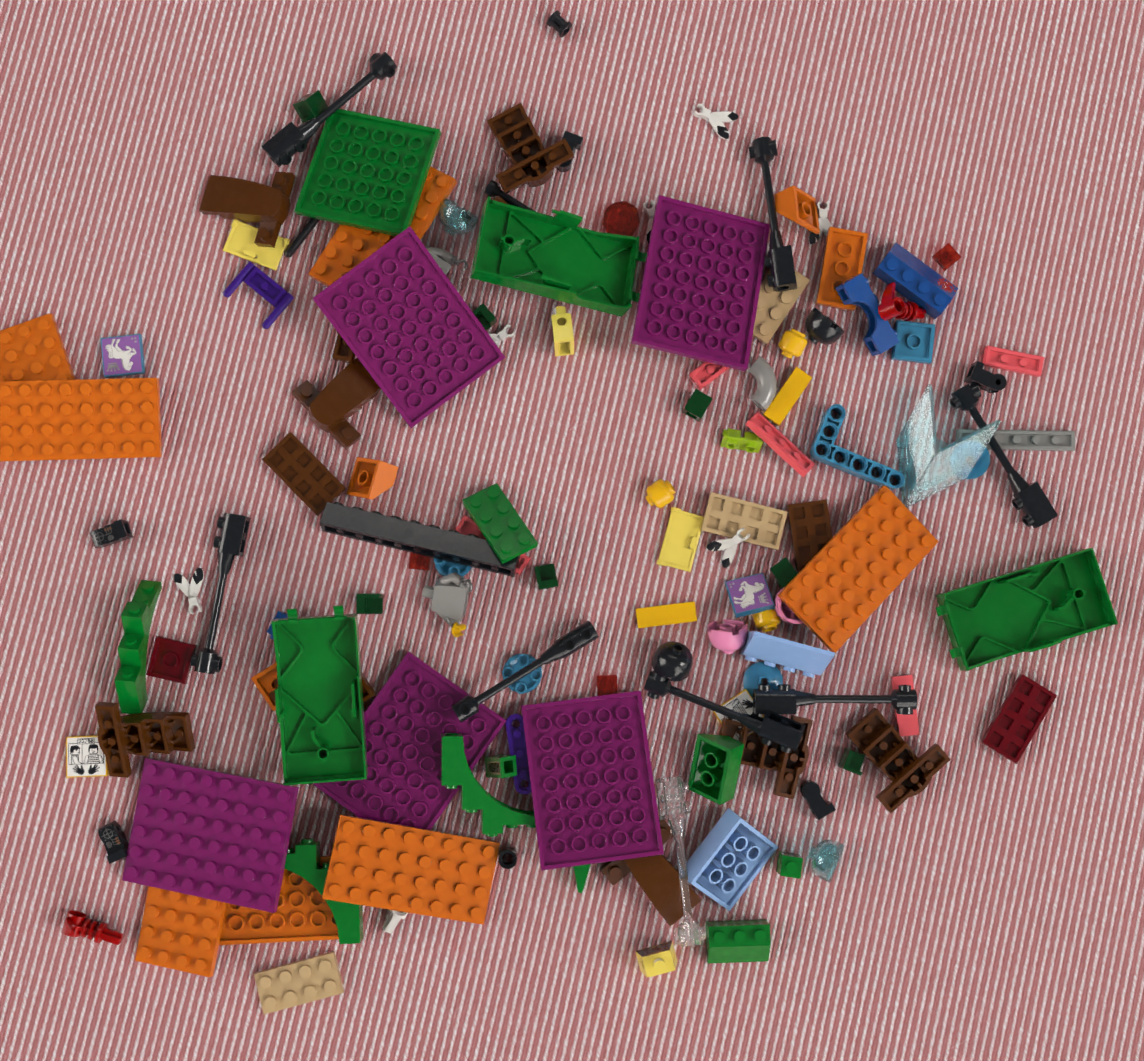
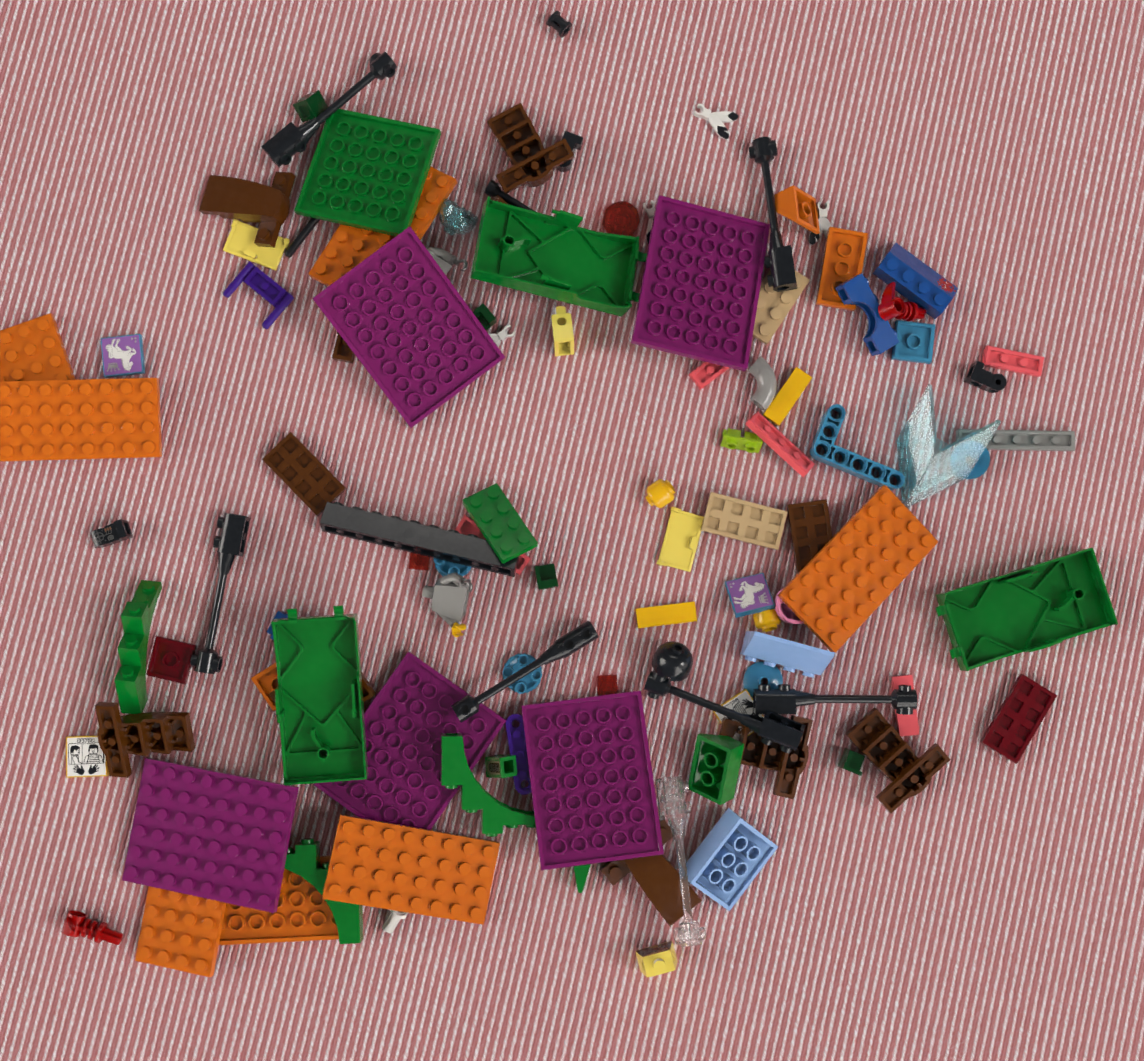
(114, 841): black leg -> none
(191, 589): white piece -> none
(299, 982): tan plate -> none
(339, 401): reddish brown slope -> none
(369, 604): dark green panel -> none
(371, 478): orange slope -> none
(504, 864): black beam -> none
(697, 405): dark green panel -> none
(728, 636): bright pink cylinder -> none
(730, 545): white piece -> none
(738, 941): green slope -> none
(783, 572): dark green panel -> none
(789, 865): green brick -> none
(792, 343): yellow head -> none
(812, 796): black leg -> none
(822, 328): black cylinder -> none
(825, 858): clear light blue cylinder -> none
(946, 257): clear red plate -> none
(1027, 496): black bar -> none

